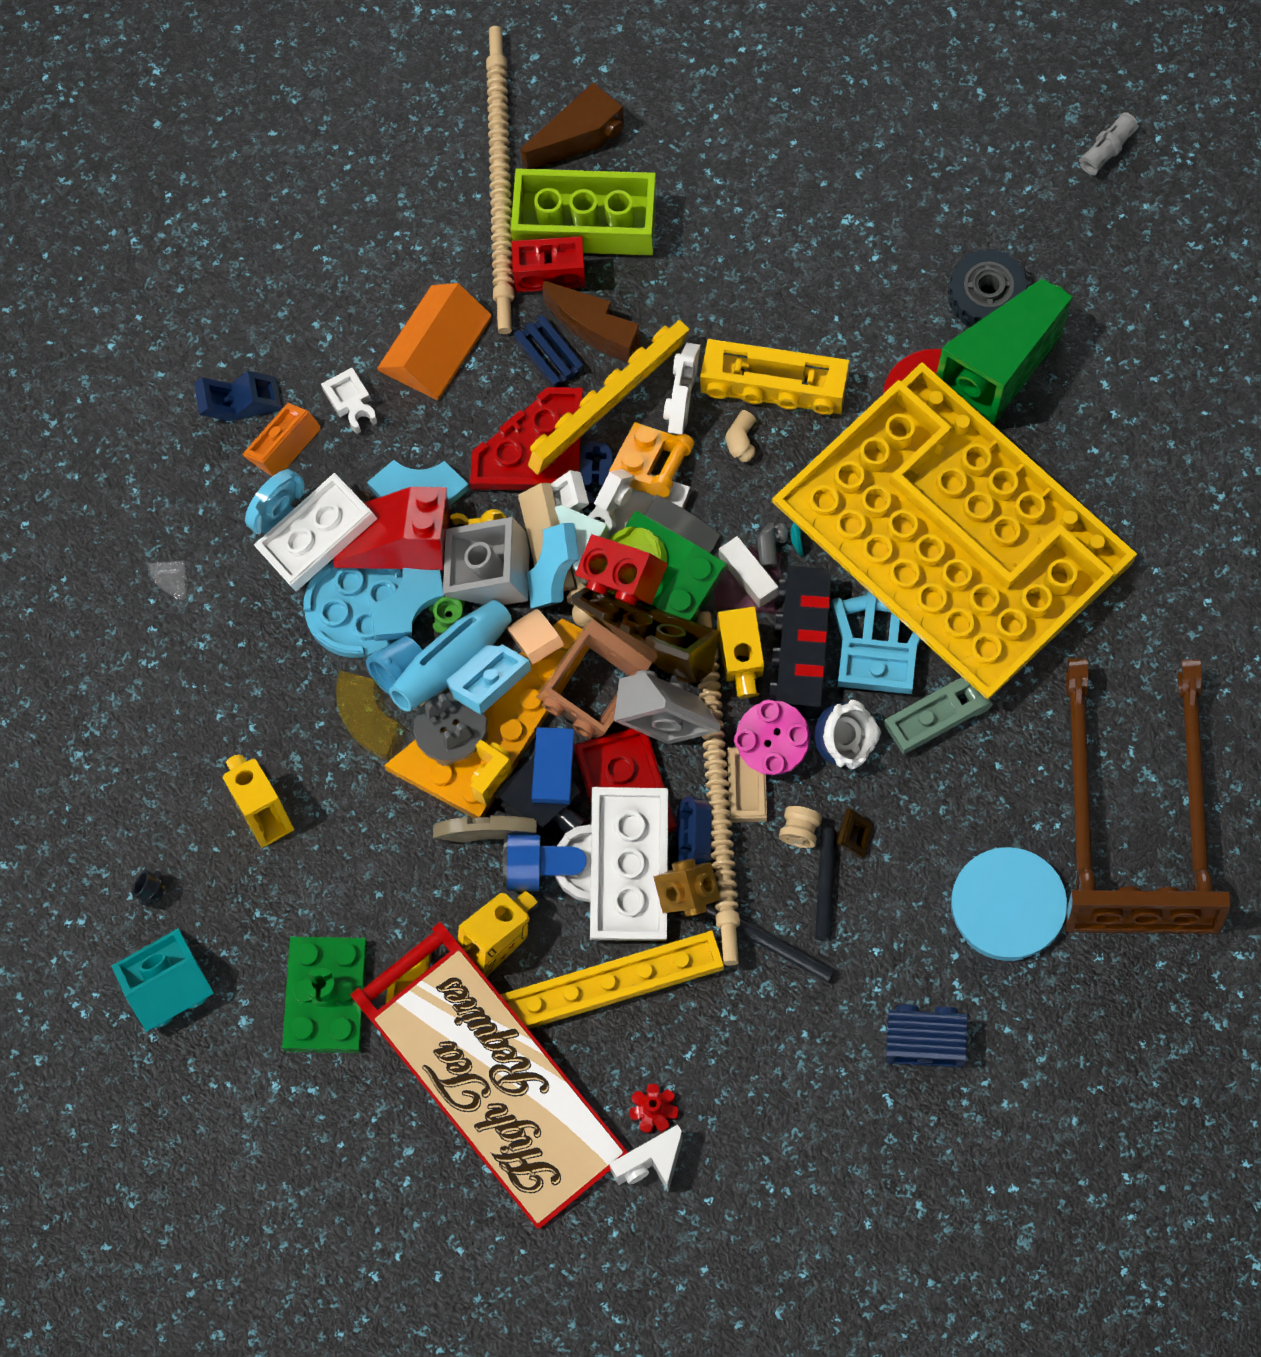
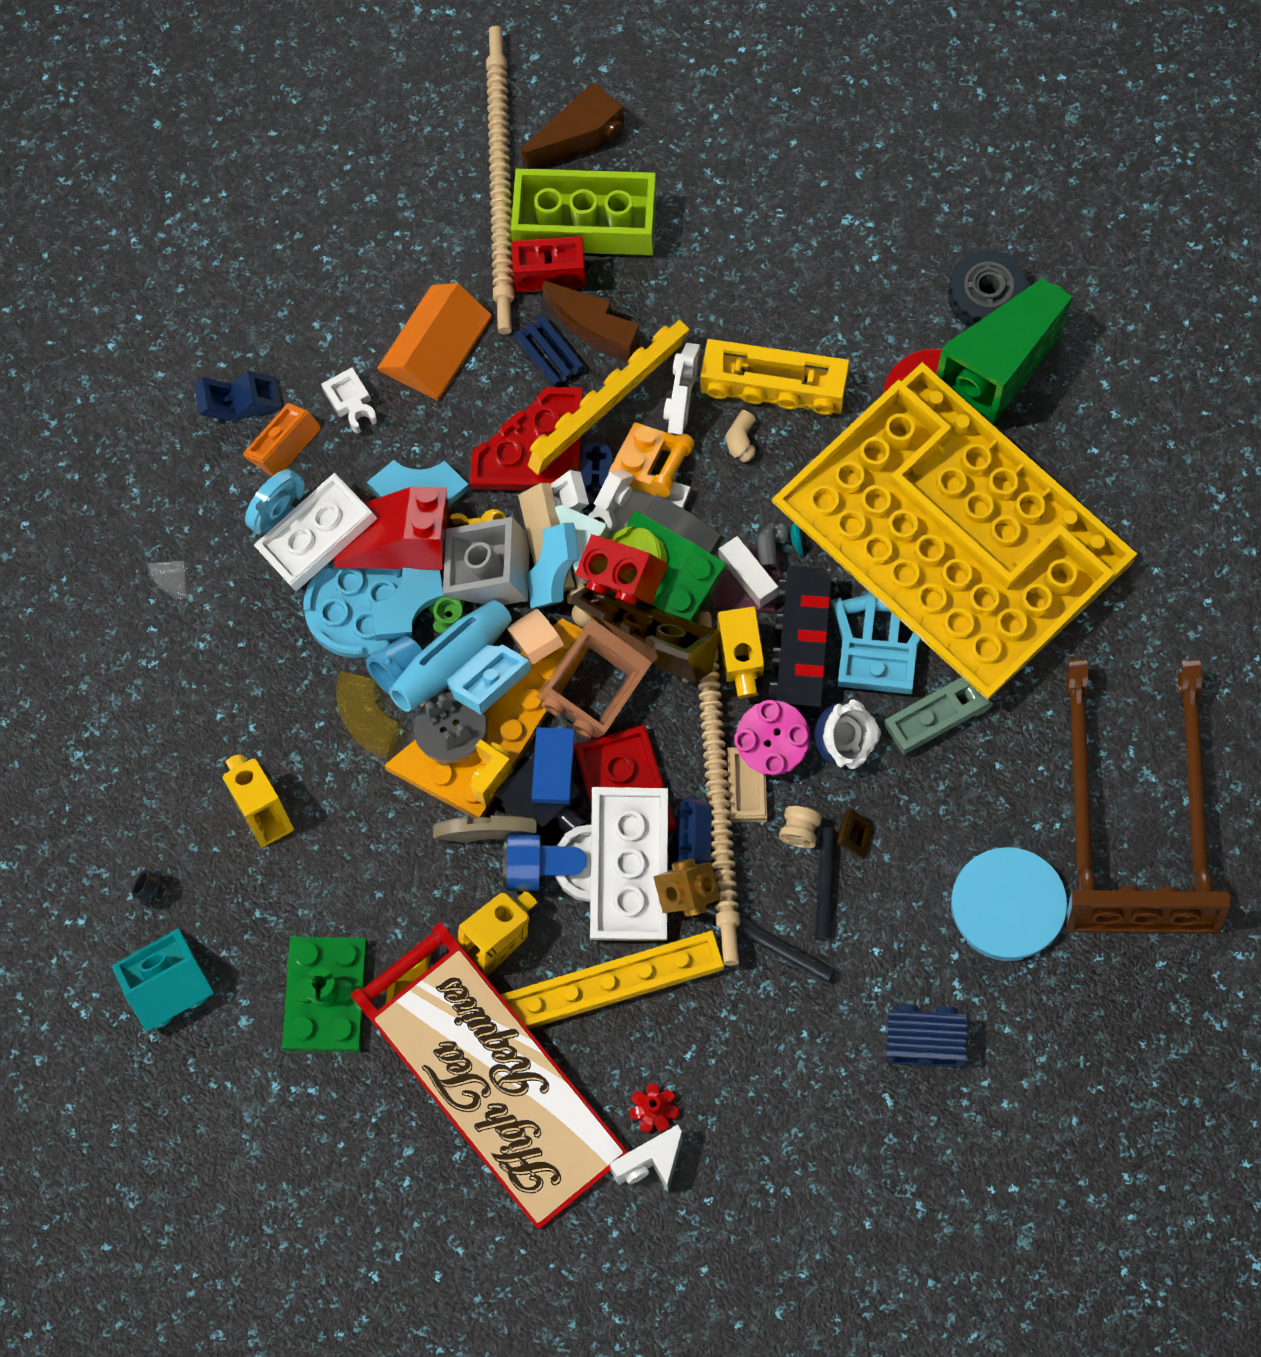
(662, 709): light grey slope -> none
(1108, 143): light grey pin -> none

